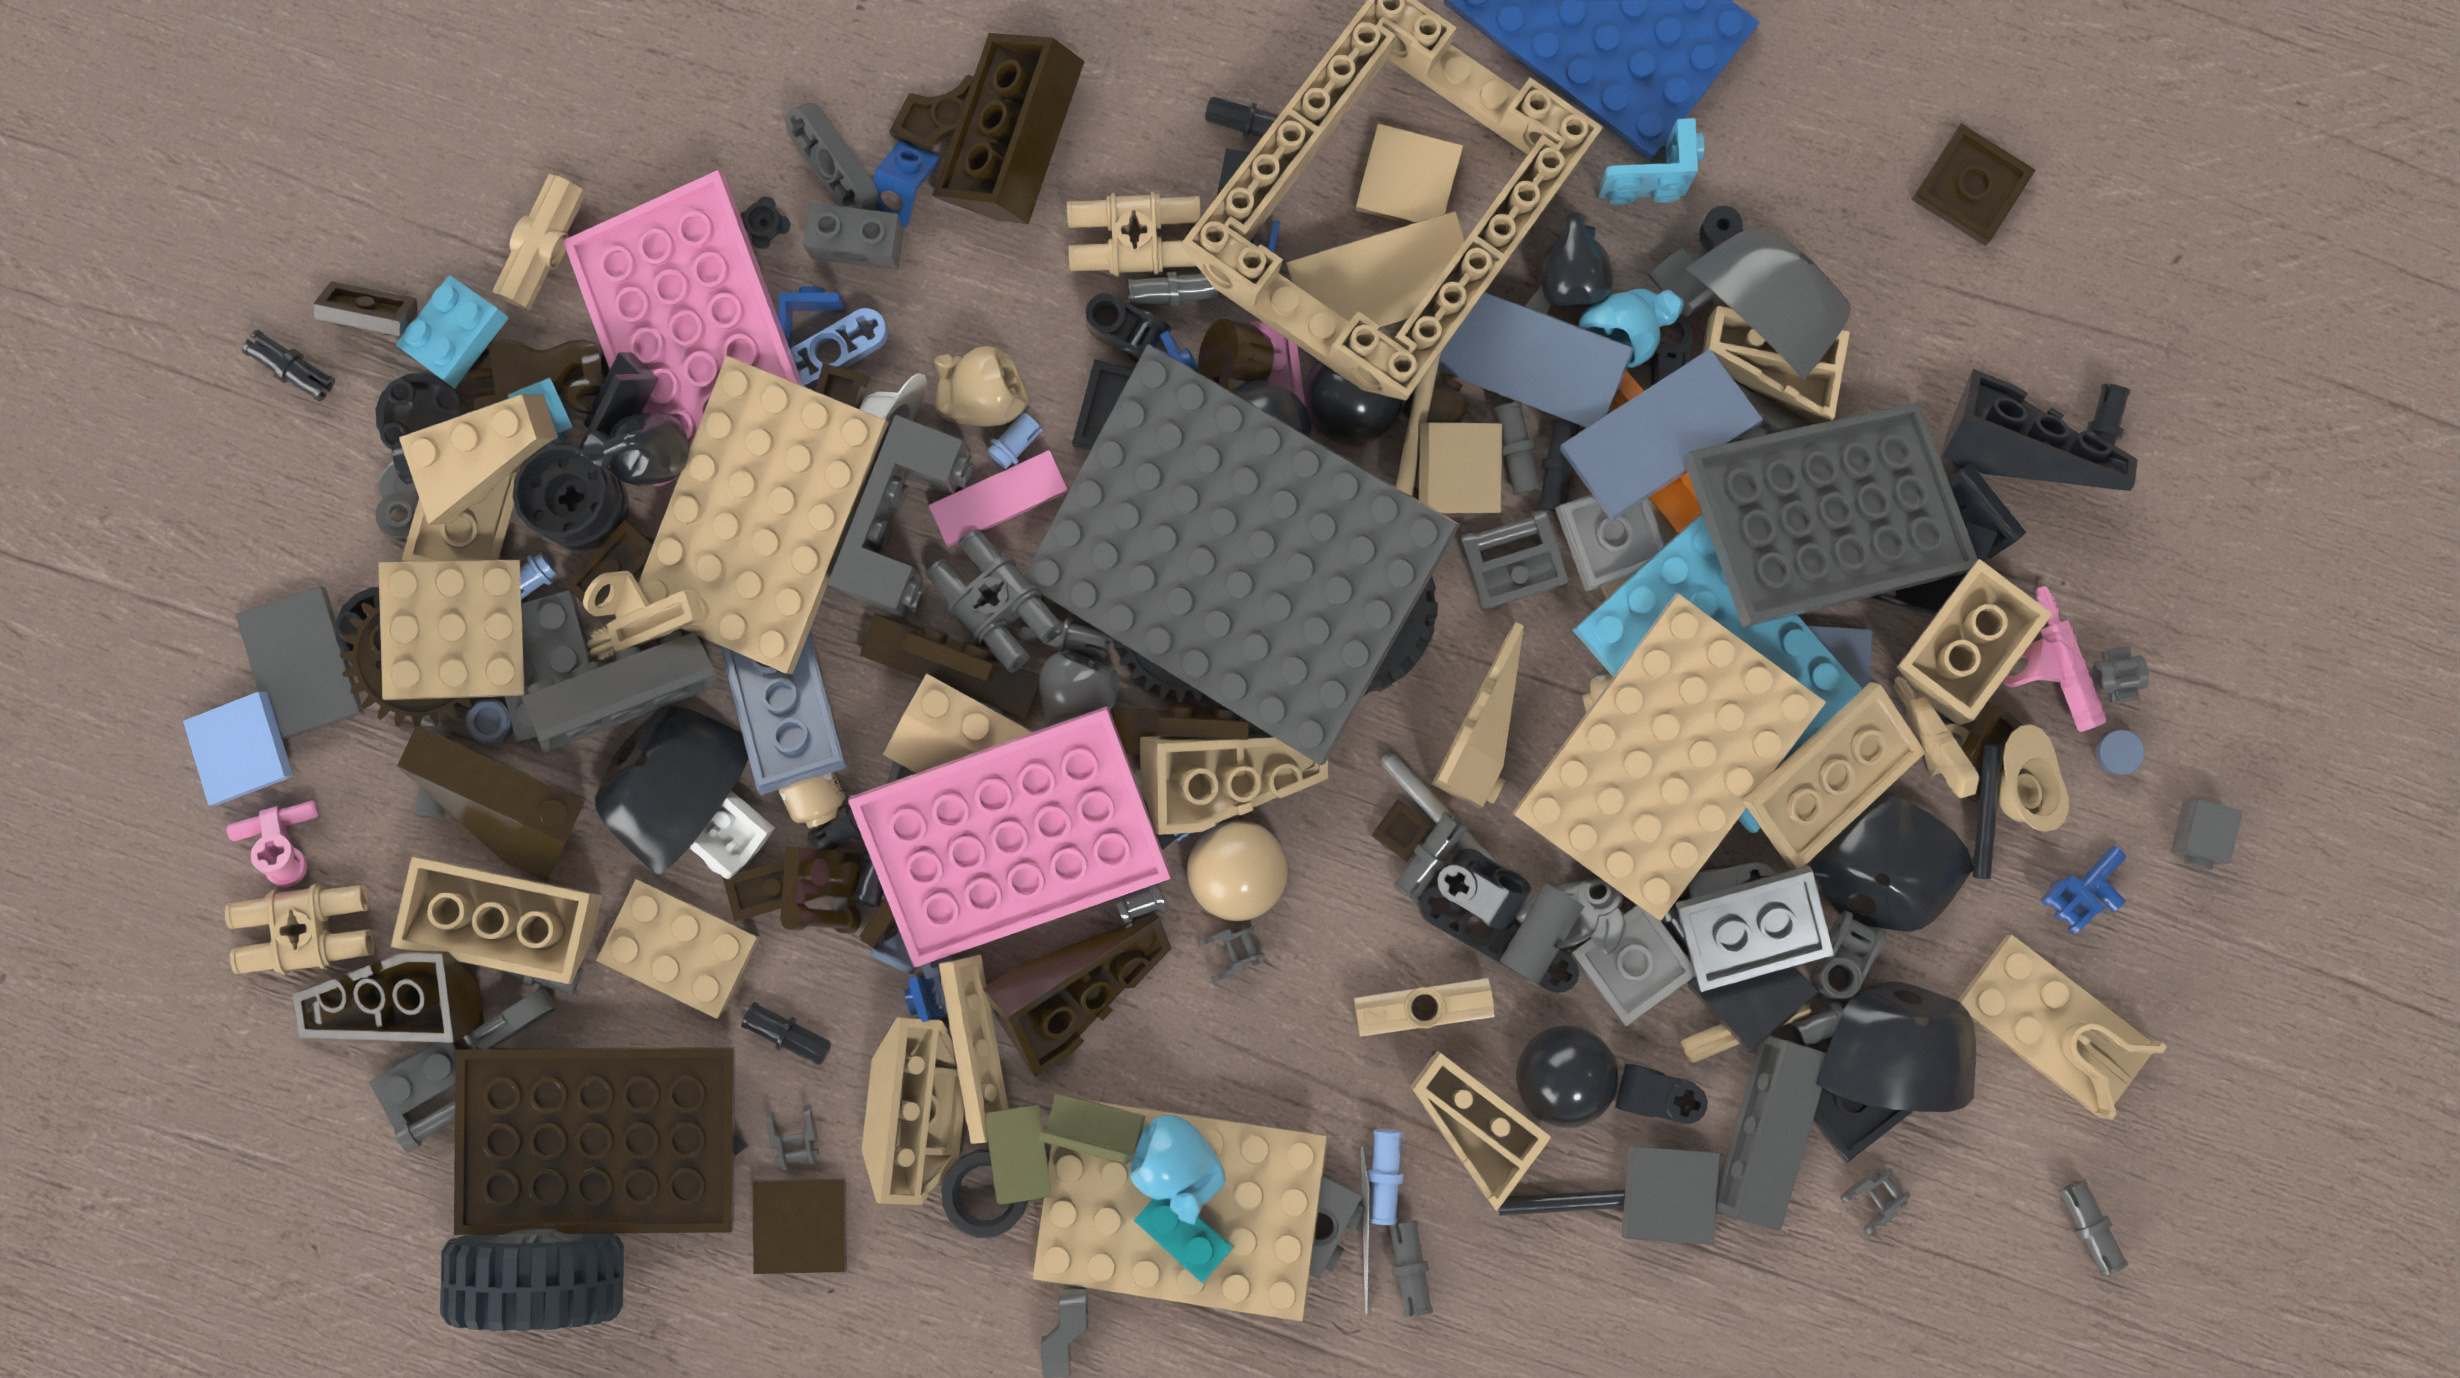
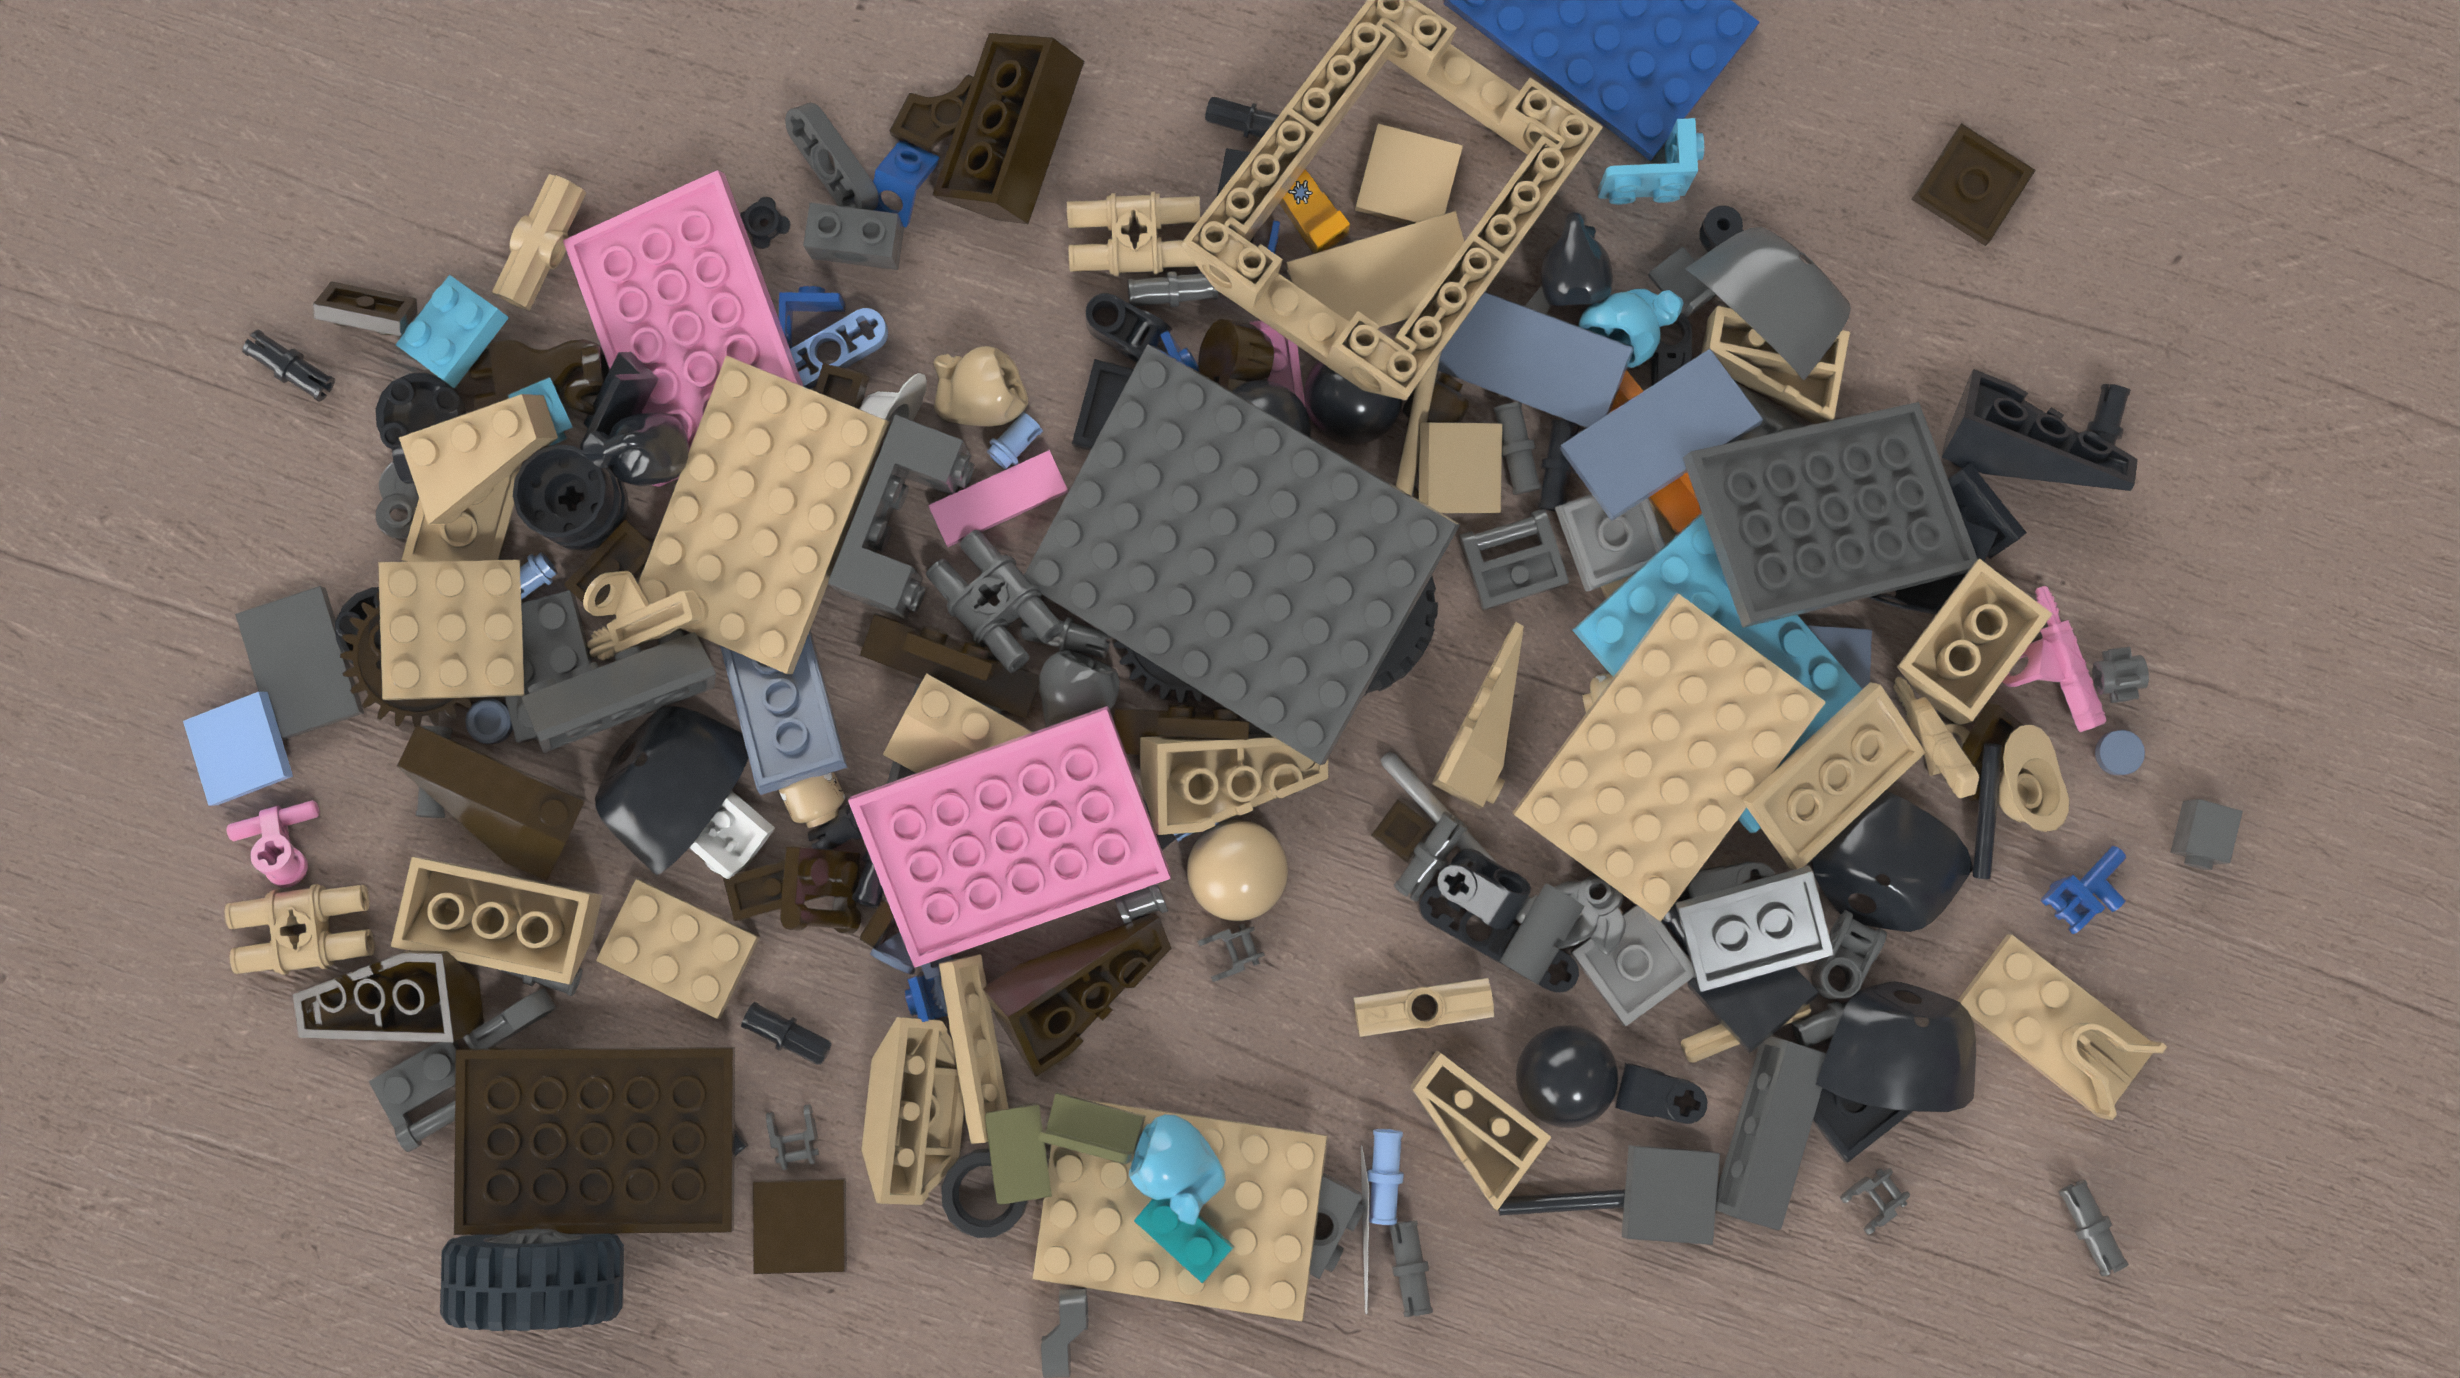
(1314, 214): none -> light orange leg

